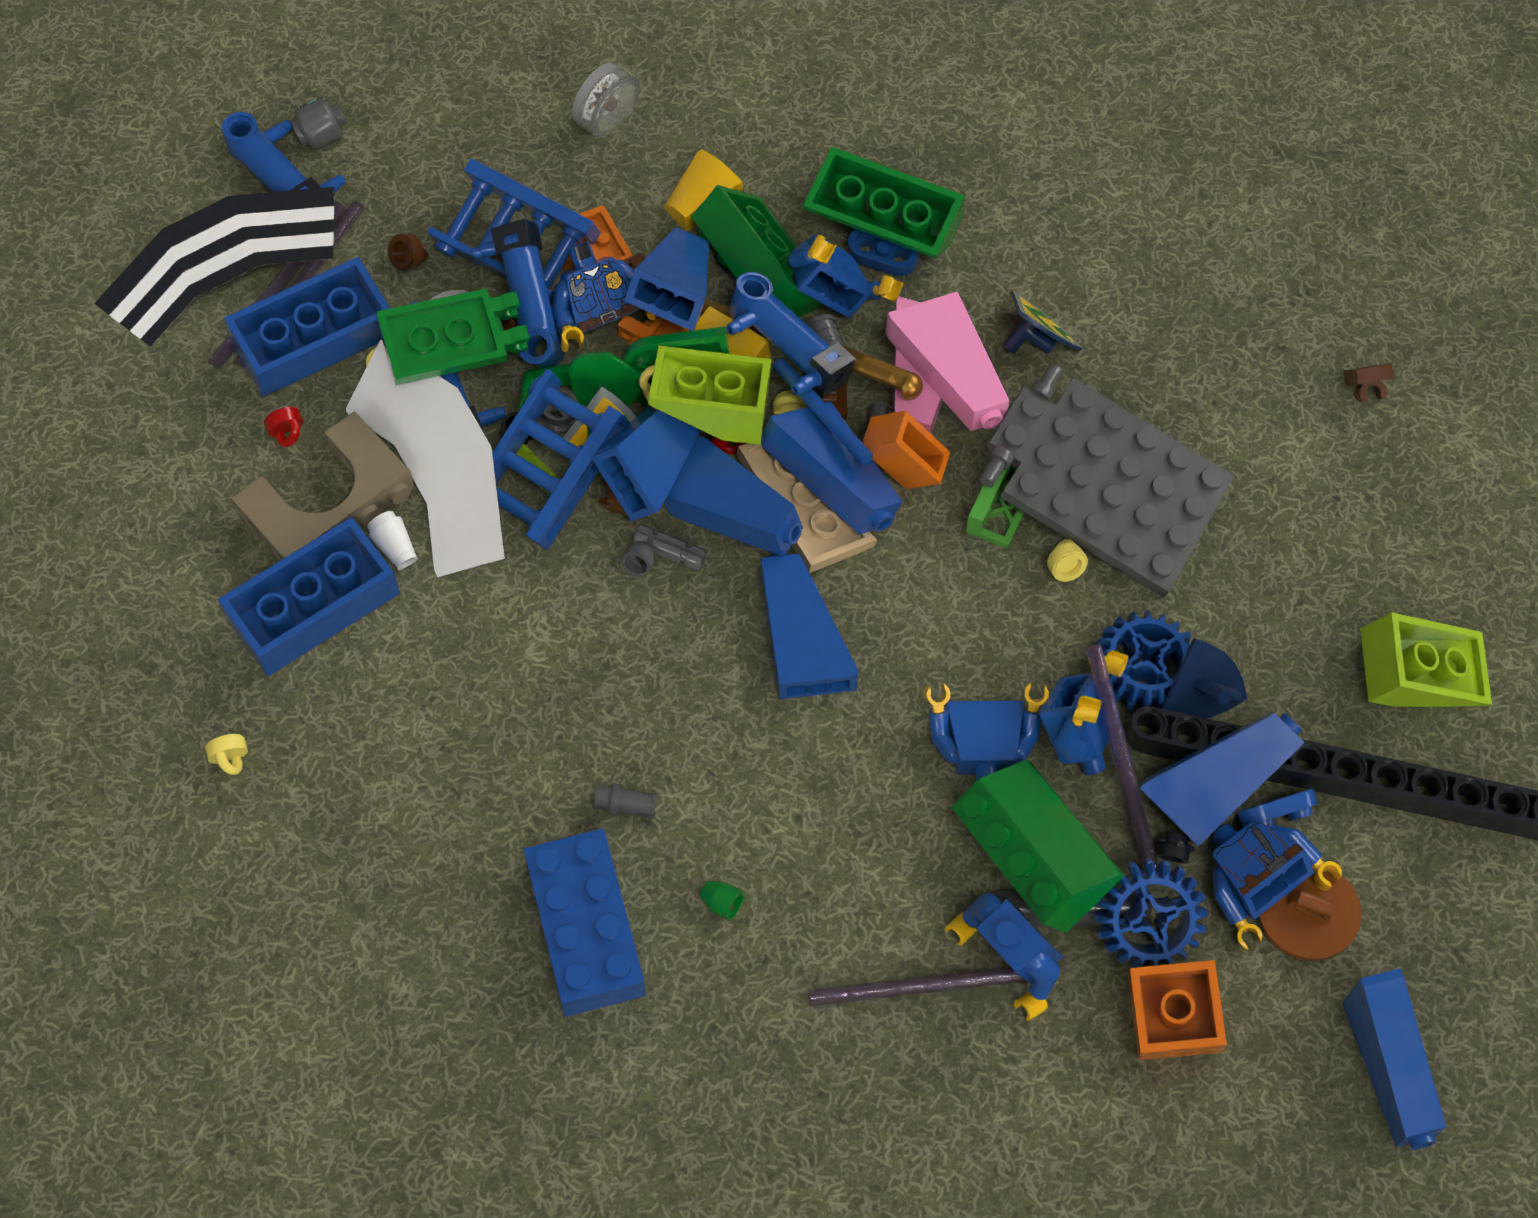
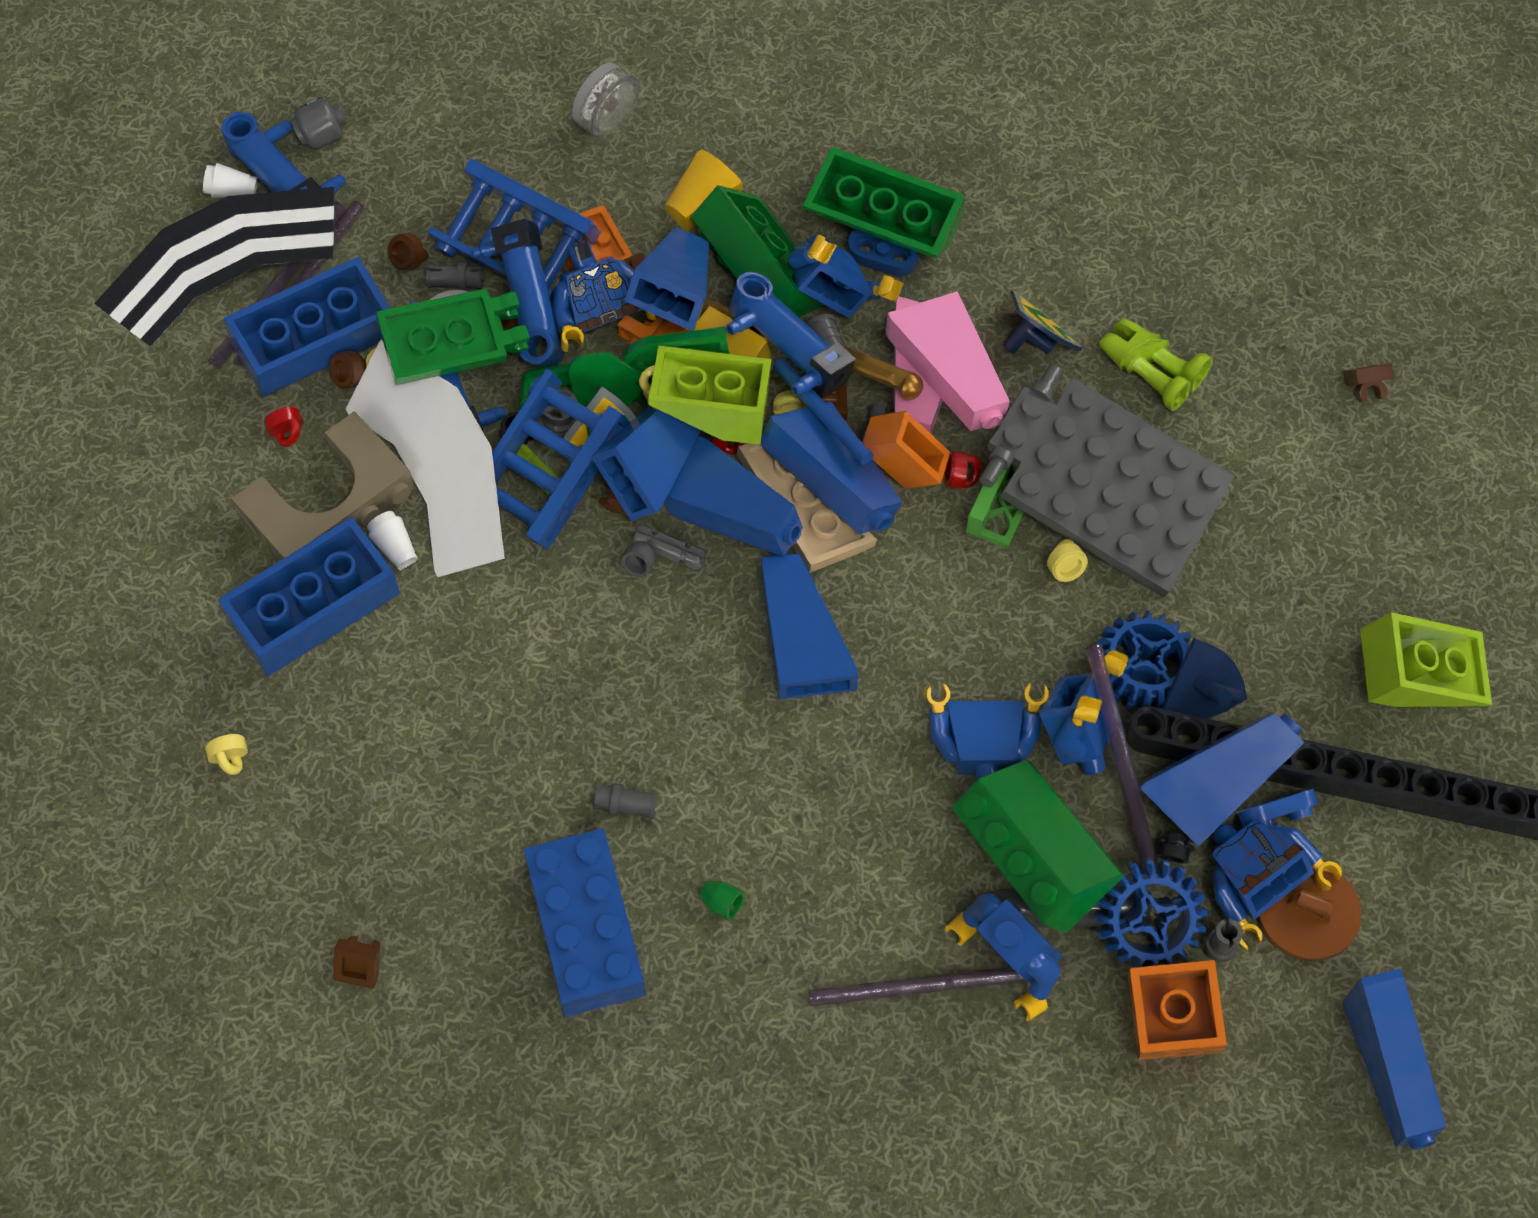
(225, 181): none -> white cone
(346, 368): none -> reddish brown tile
(356, 962): none -> reddish brown tile
(458, 276): none -> dark grey pin
(957, 467): none -> red tile
(1137, 348): none -> lime piece
(1224, 941): none -> dark grey pin

